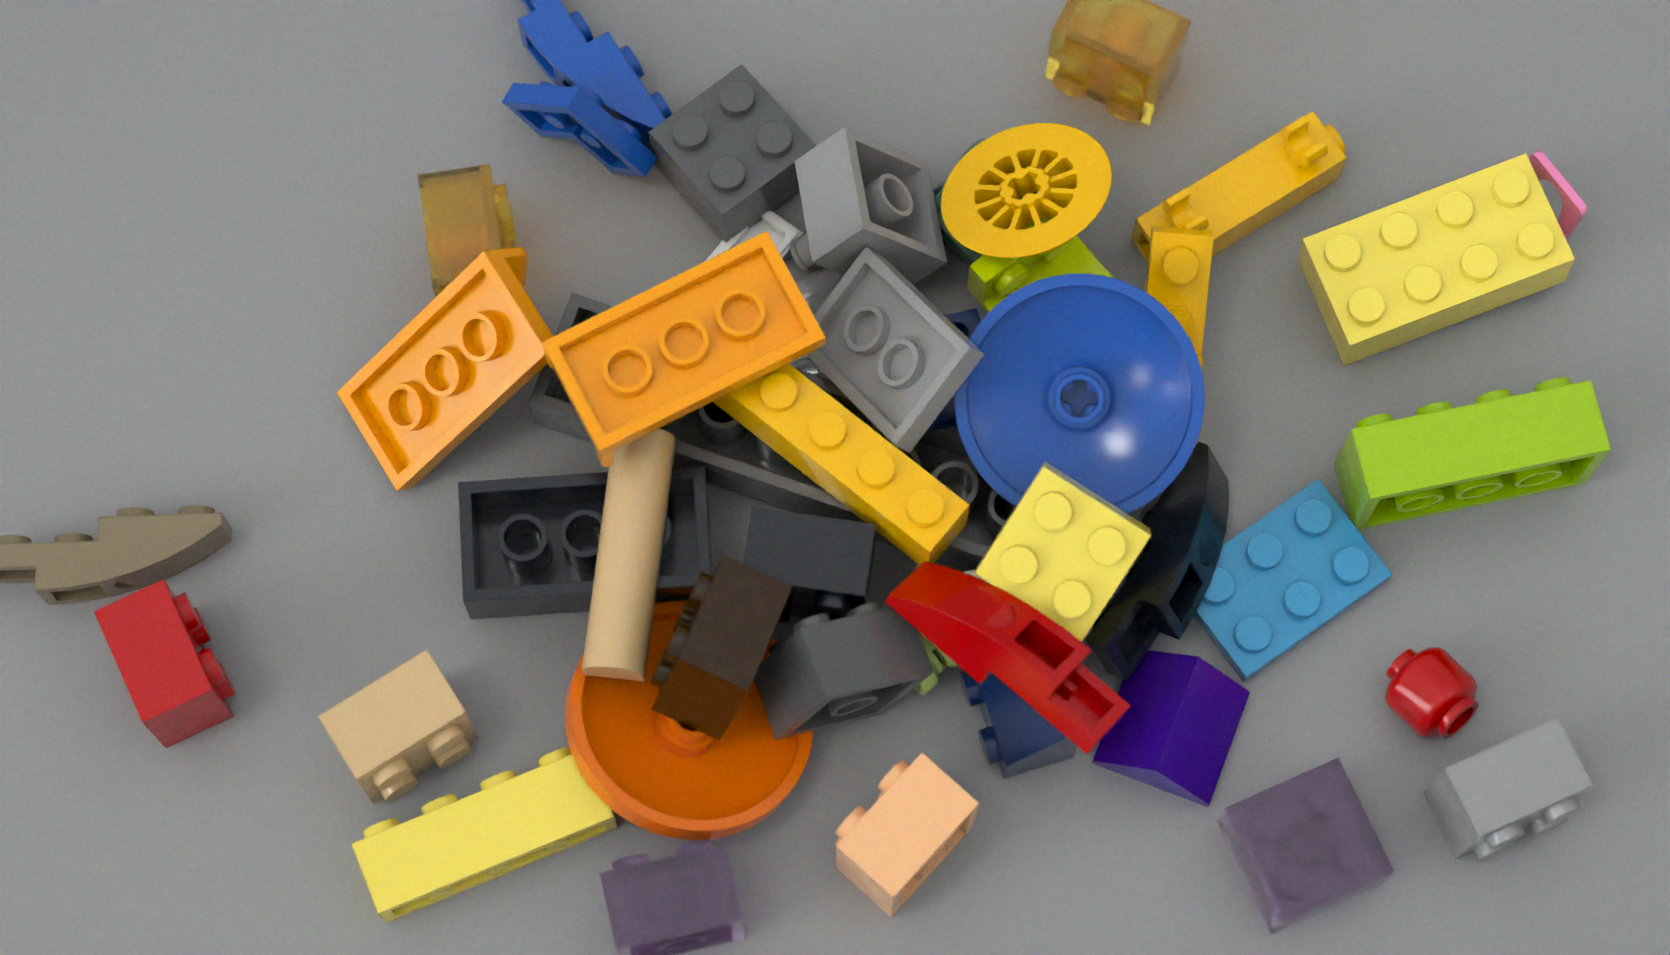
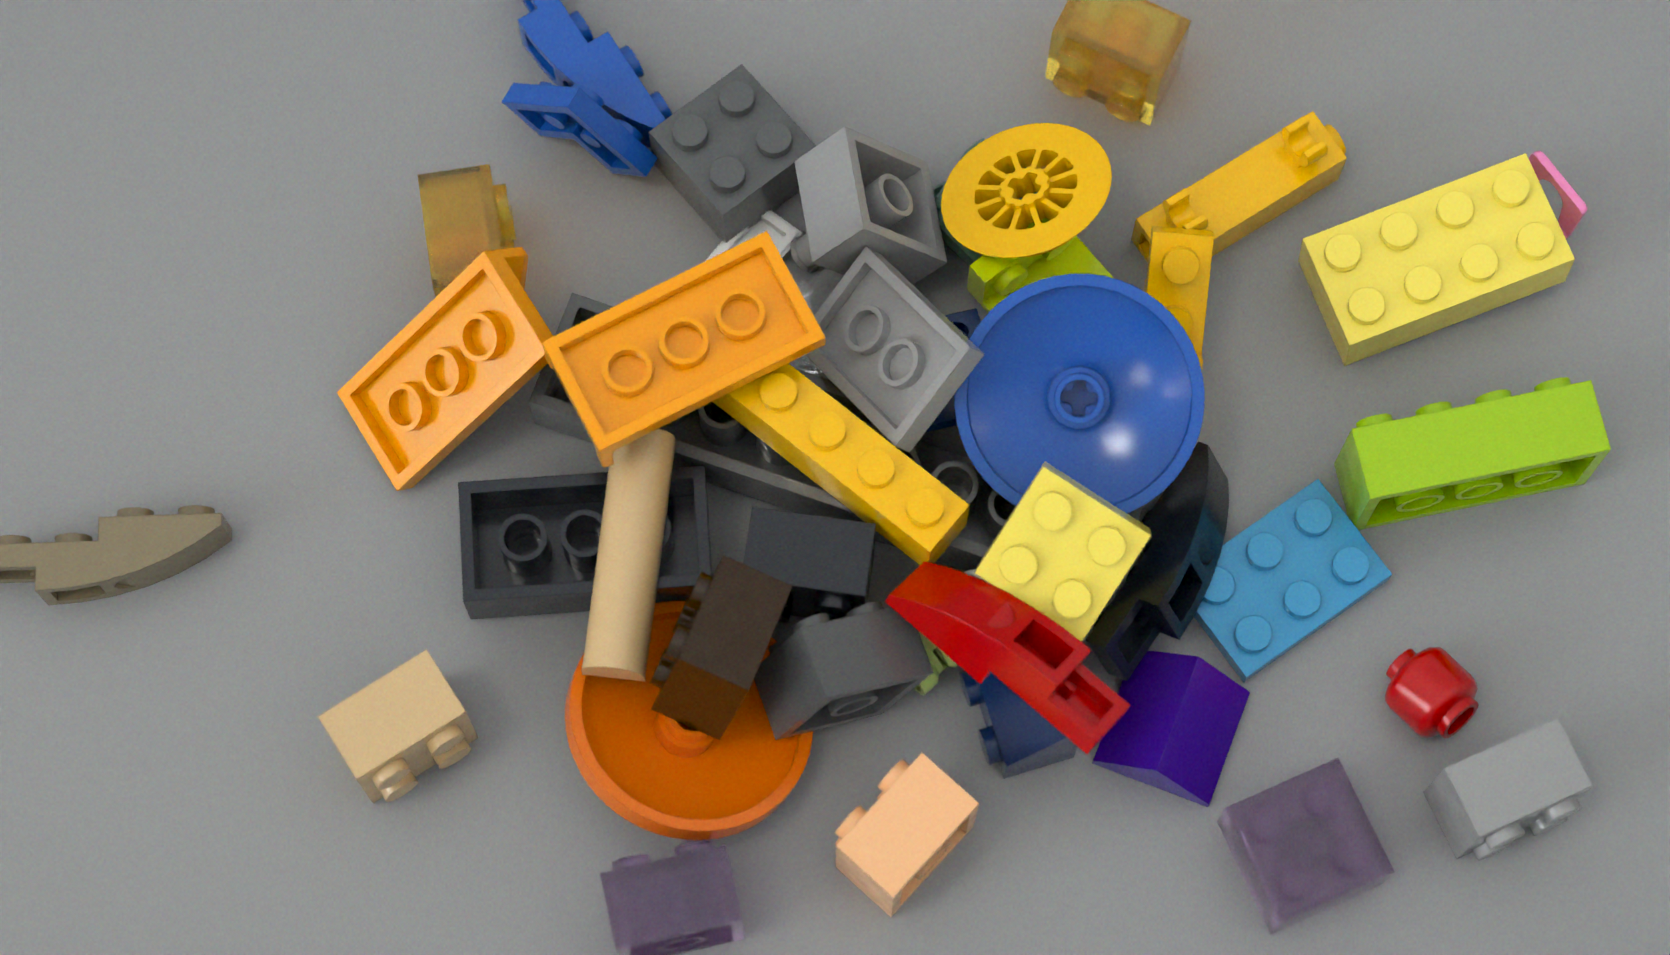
(163, 663): red brick -> none
(480, 835): light yellow brick -> none

